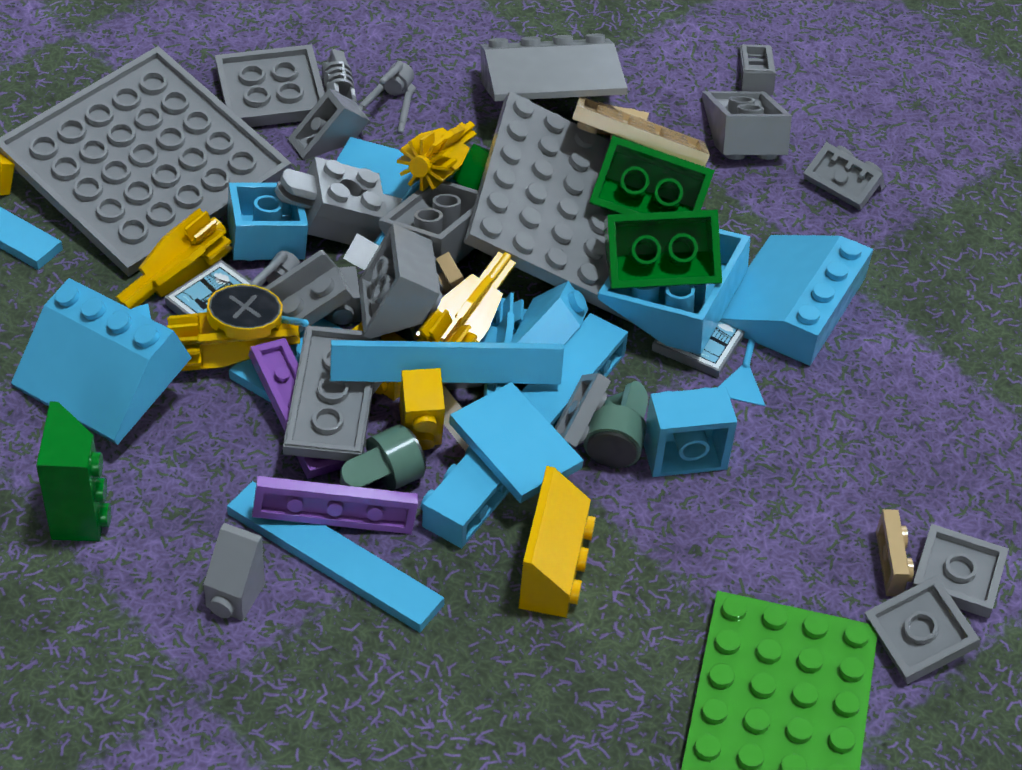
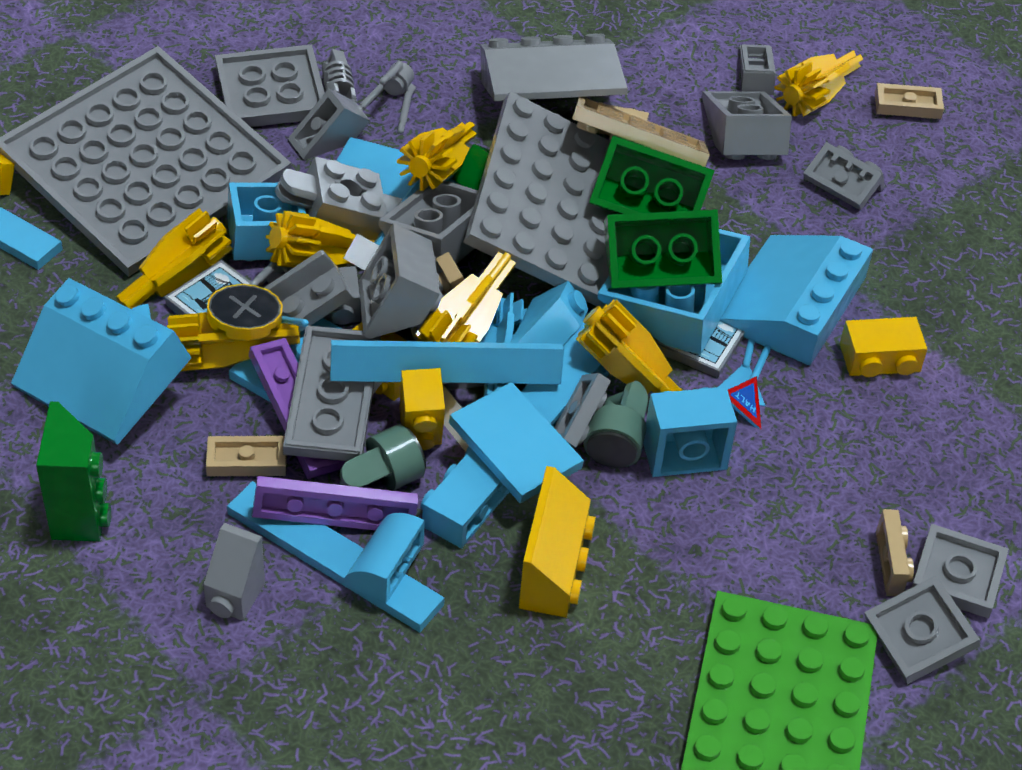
(245, 456): none -> tan plate
(300, 236): none -> yellow piece
(387, 556): none -> medium azure brick
(626, 348): none -> yellow piece
(745, 395): none -> piece
(815, 81): none -> yellow piece
(883, 346): none -> yellow brick
(909, 101): none -> tan plate

